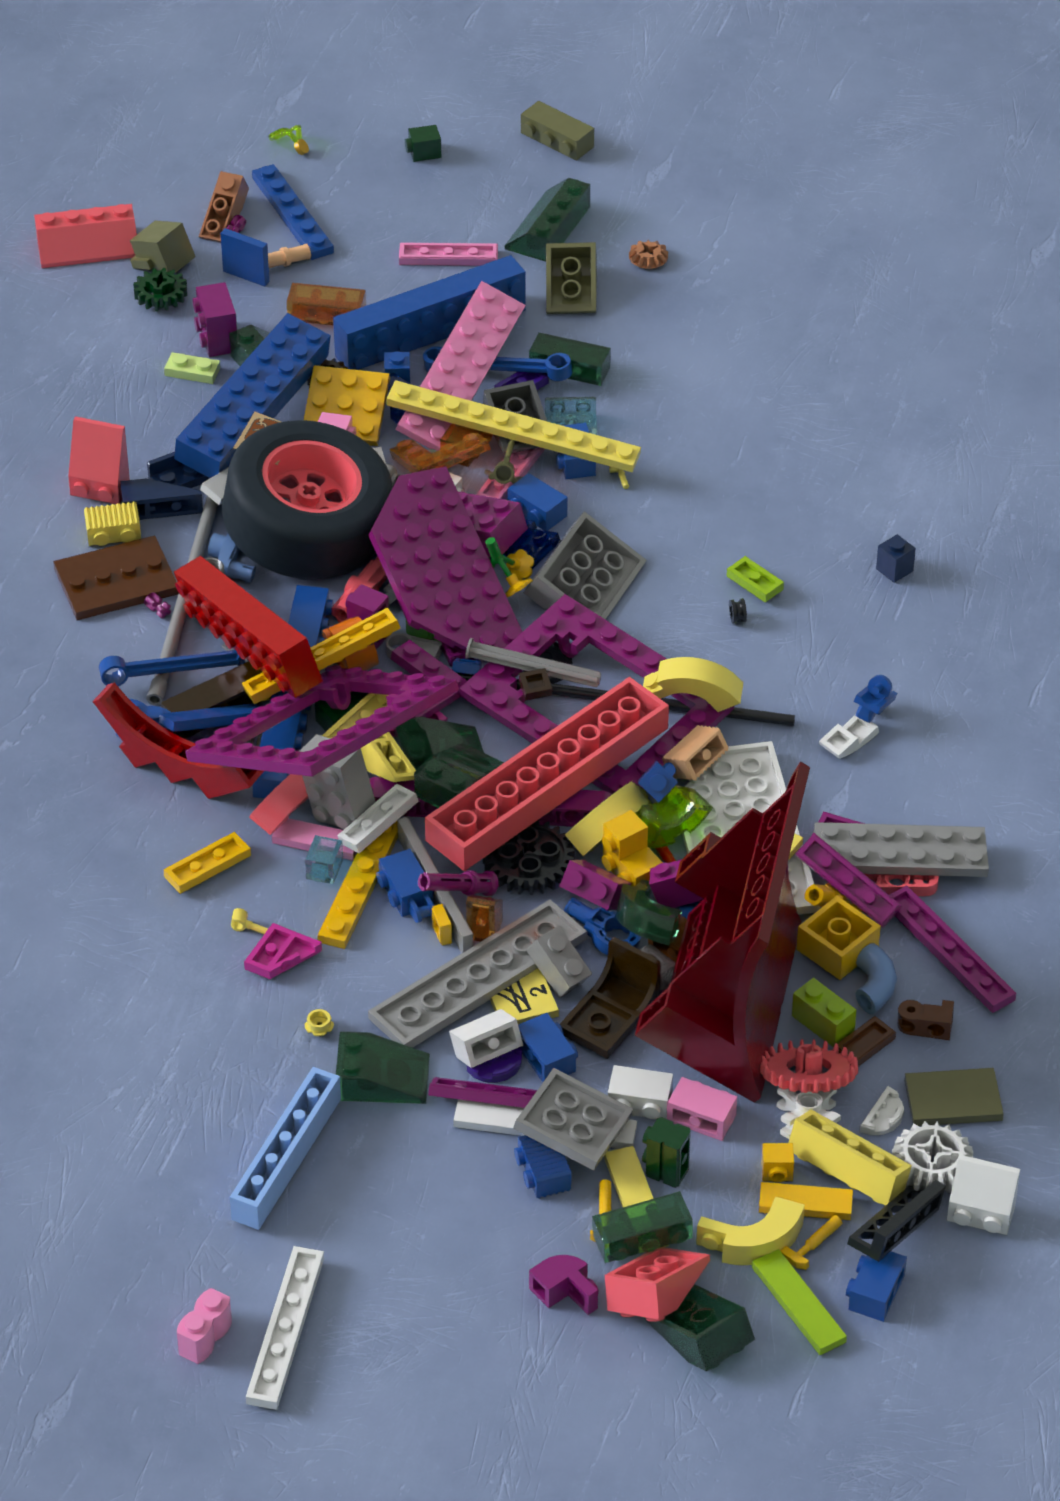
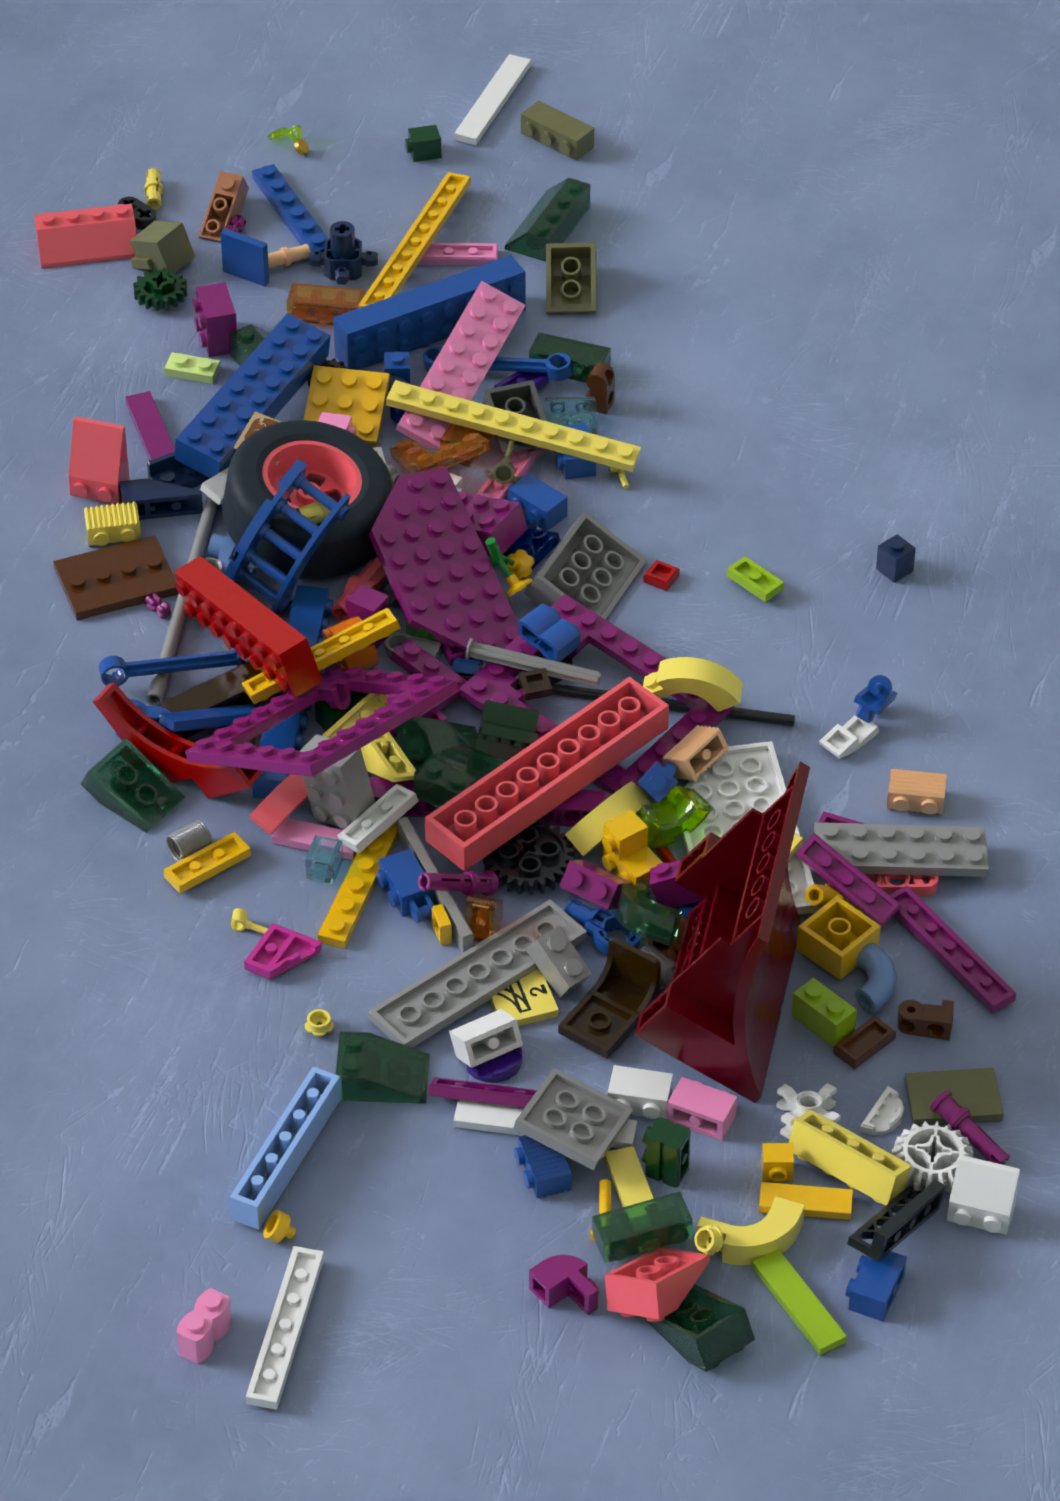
(132, 787): none -> clear green slope
(143, 214): none -> black beam
(149, 425): none -> magenta tile
(153, 188): none -> light yellow pin
(188, 840): none -> light grey piece
(260, 528): none -> blue fence
(278, 1227): none -> yellow tile
(315, 512): none -> light yellow bush
(343, 254): none -> dark blue piece
(418, 238): none -> yellow plate
(492, 99): none -> white tile
(506, 729): none -> dark green bracket
(547, 1047): blue brick -> none
(549, 632): none -> blue brick
(602, 386): none -> reddish brown leg
(646, 260): nougat gear -> none
(661, 575): none -> red tile
(703, 1239): none -> light yellow plate
(737, 610): black bush -> none
(796, 1258): yellow piece -> none
(808, 1067): coral gear -> none
(916, 791): none -> light nougat brick
(960, 1119): none -> magenta pin

